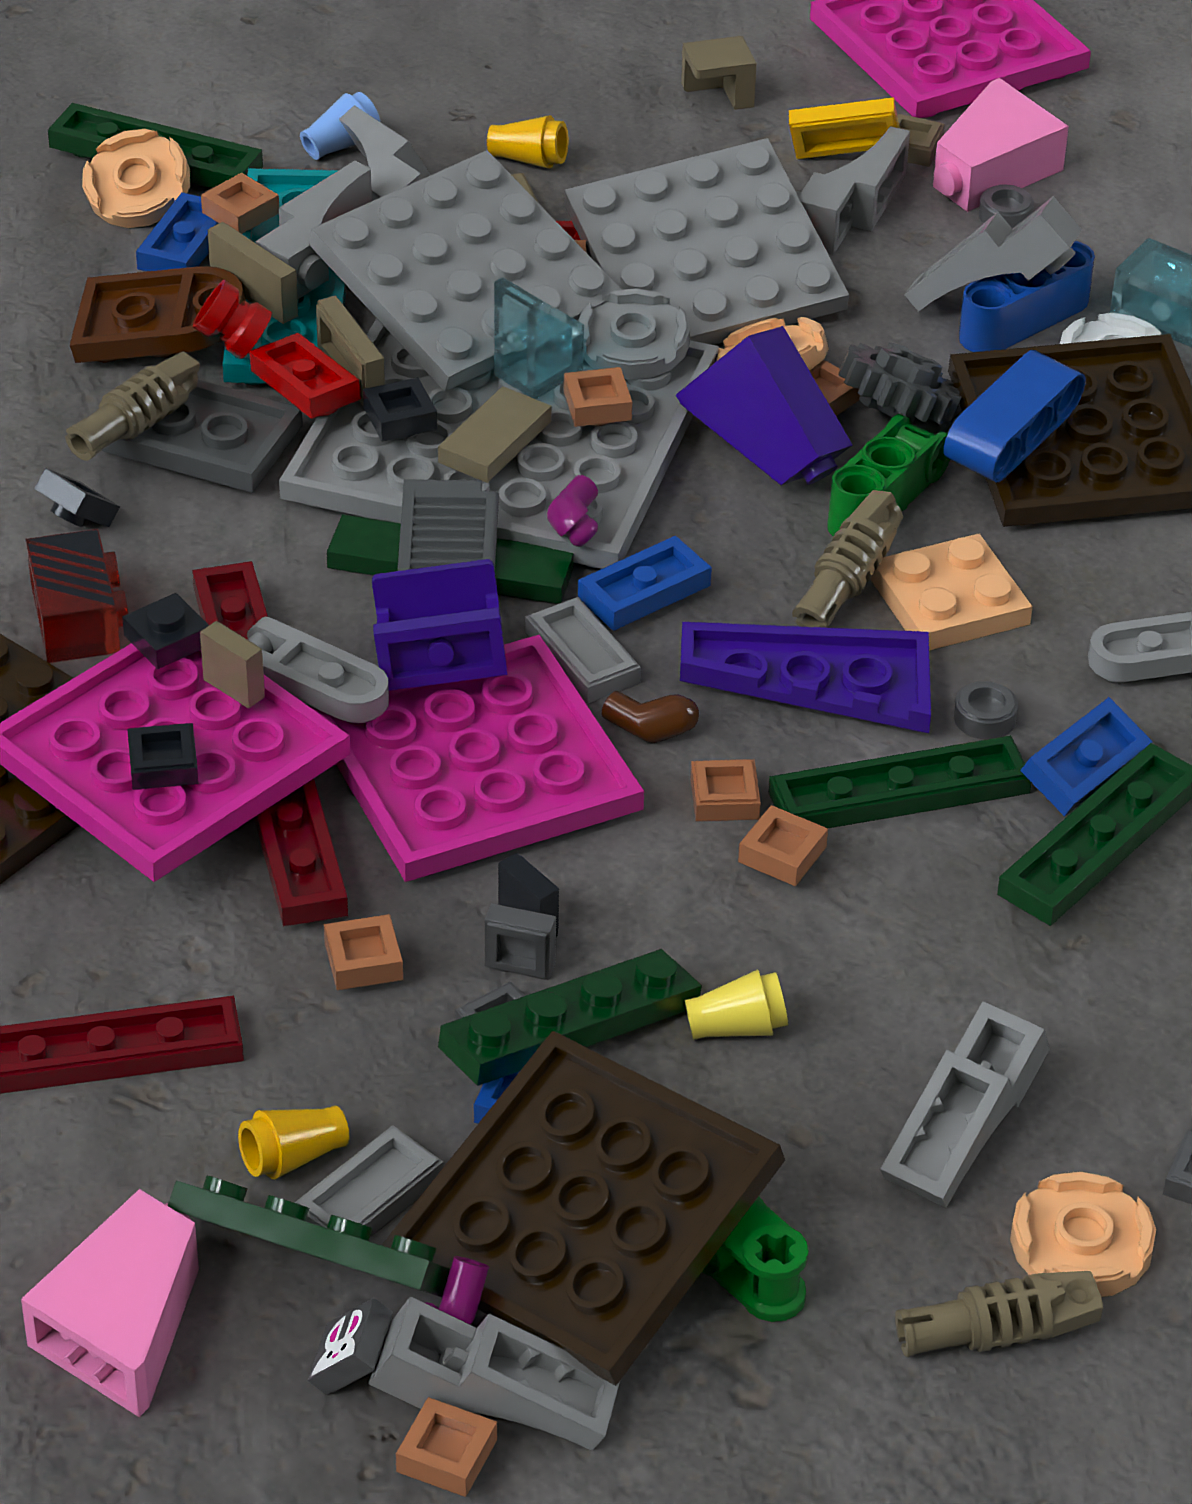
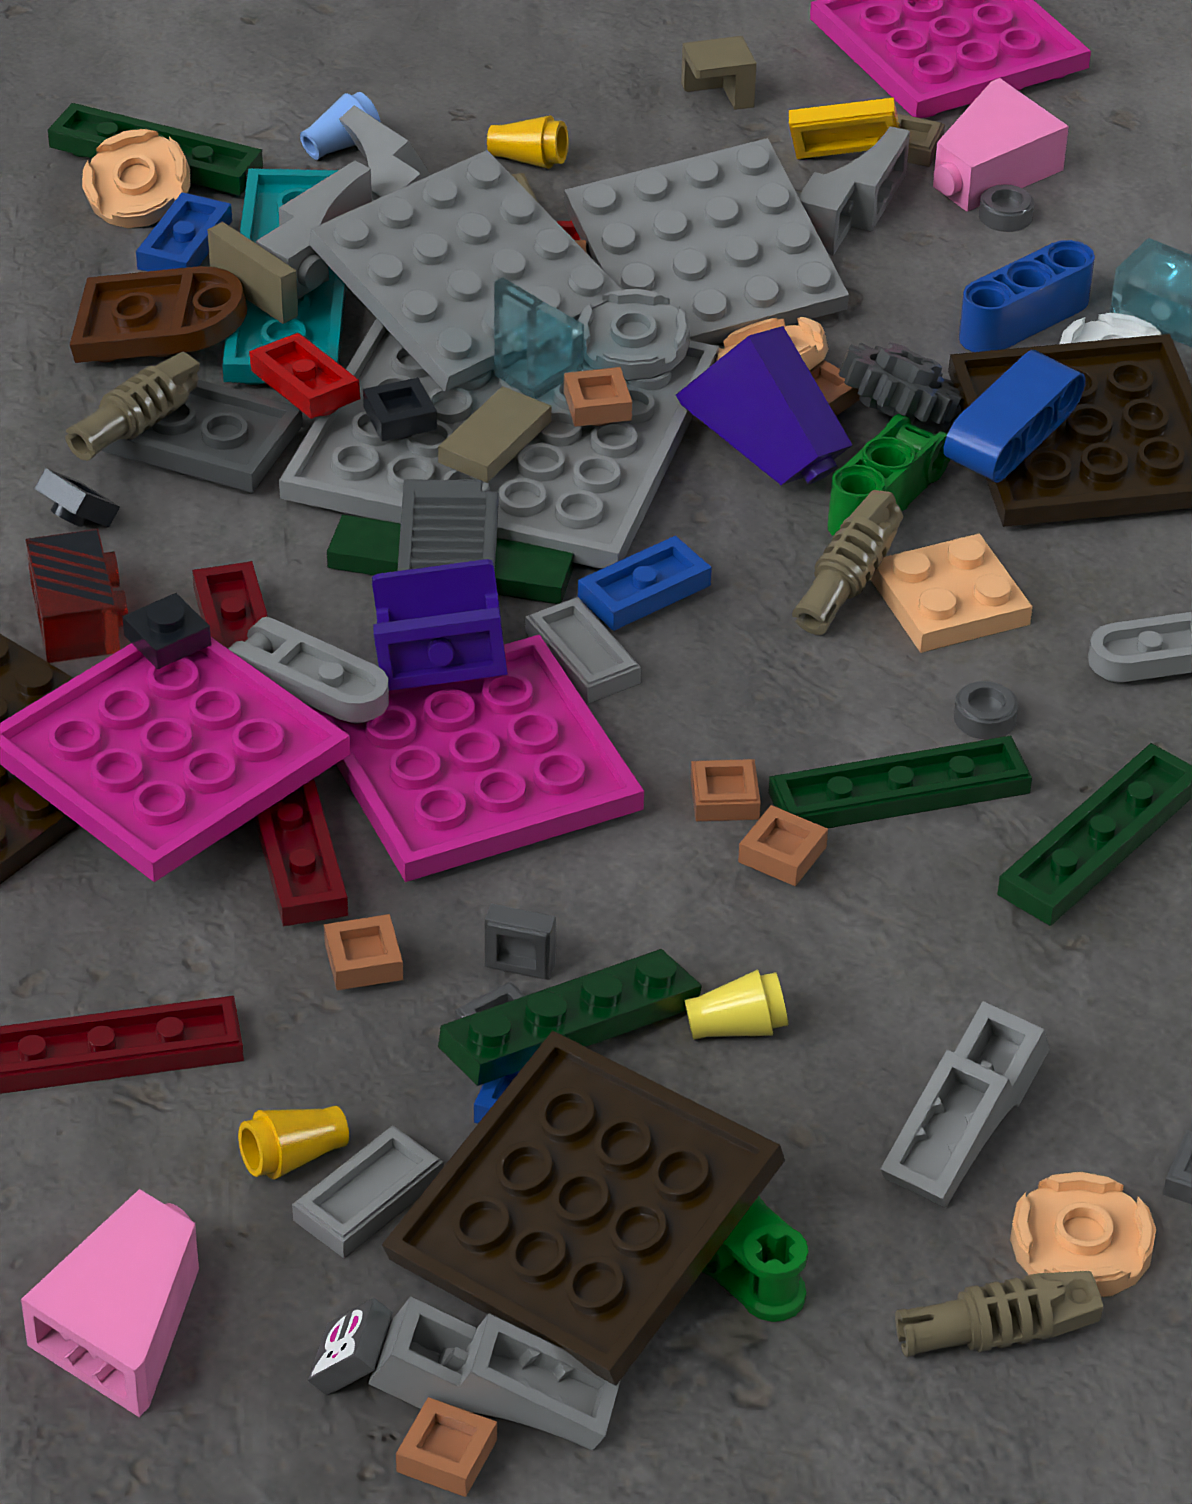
(162, 756): black tile -> none
(232, 664): dark tan tile -> none
(238, 323): red wheel -> none
(240, 203): nougat plate -> none
(286, 1225): dark green plate -> none
(348, 344): dark tan tile -> none
(463, 1289): magenta arm -> none
(526, 888): black tile -> none
(569, 511): magenta arm -> none
(654, 719): reddish brown arm -> none
(831, 670): dark purple wing -> none
(996, 249): light grey slope -> none
(1085, 756): blue plate -> none

